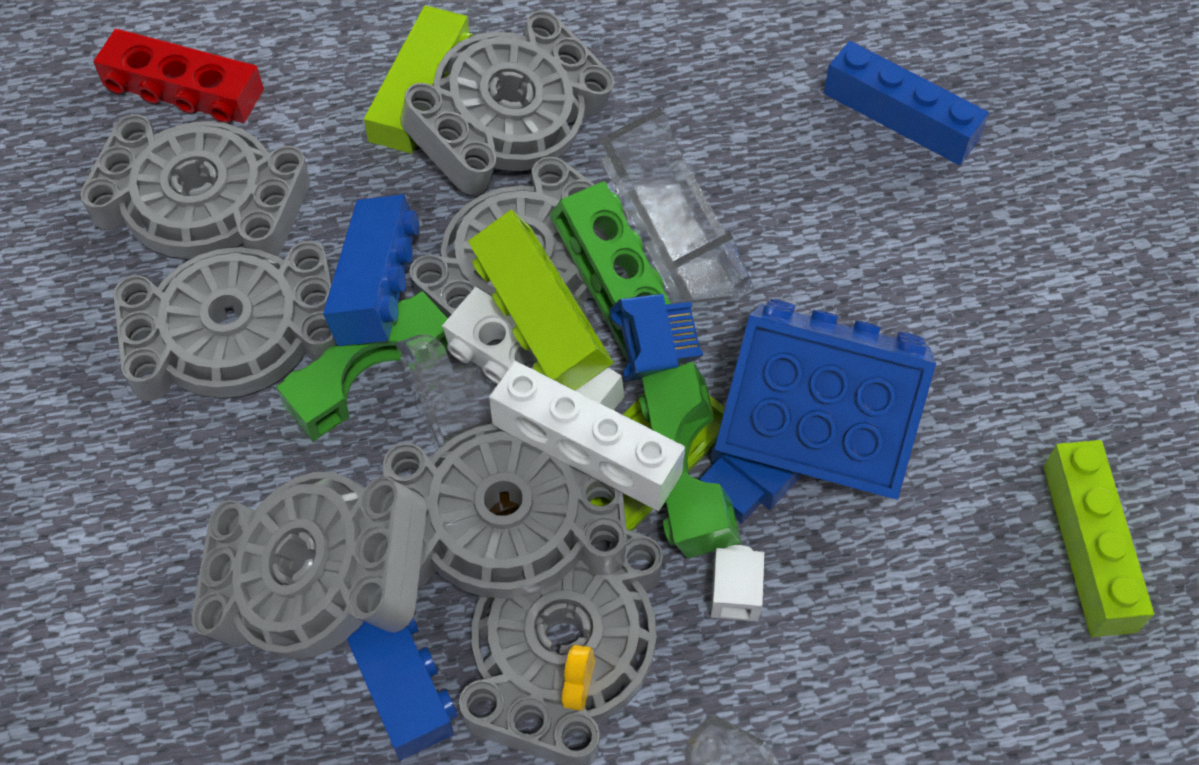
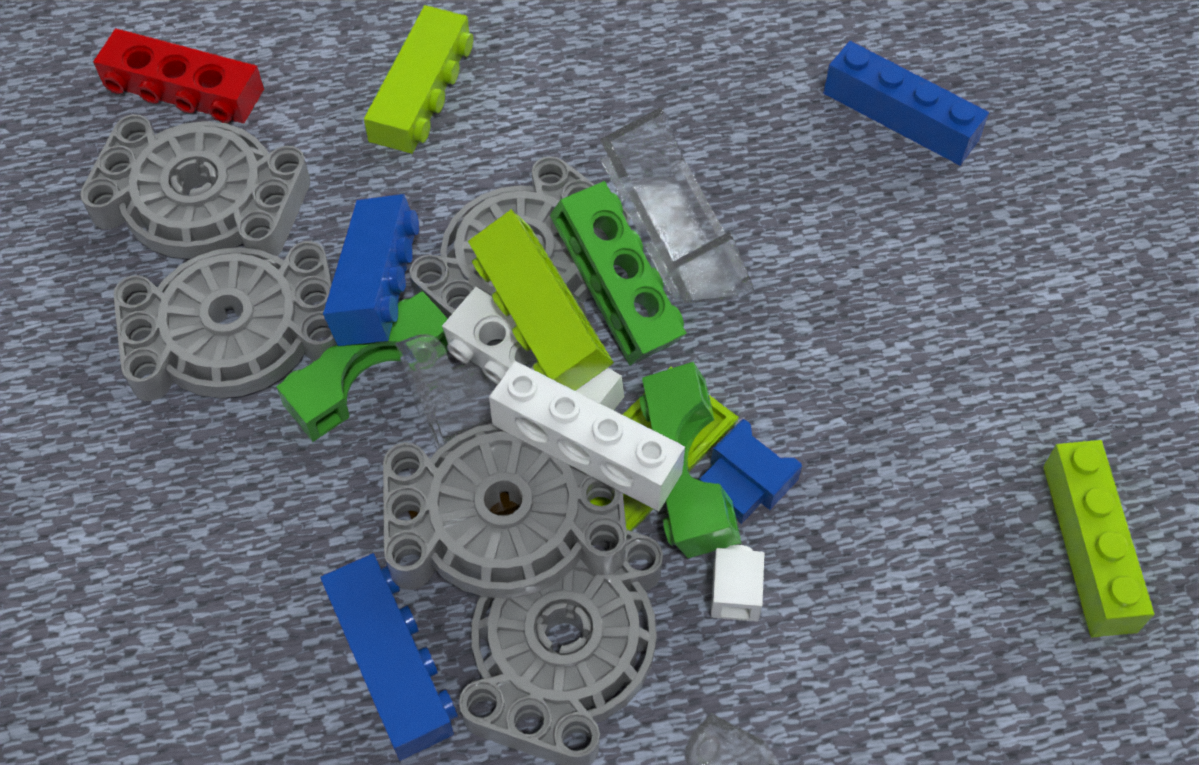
(311, 565): light grey piece -> none
(542, 72): light grey piece -> none
(577, 677): yellow tile -> none
(655, 334): blue piece -> none
(827, 398): blue bracket -> none

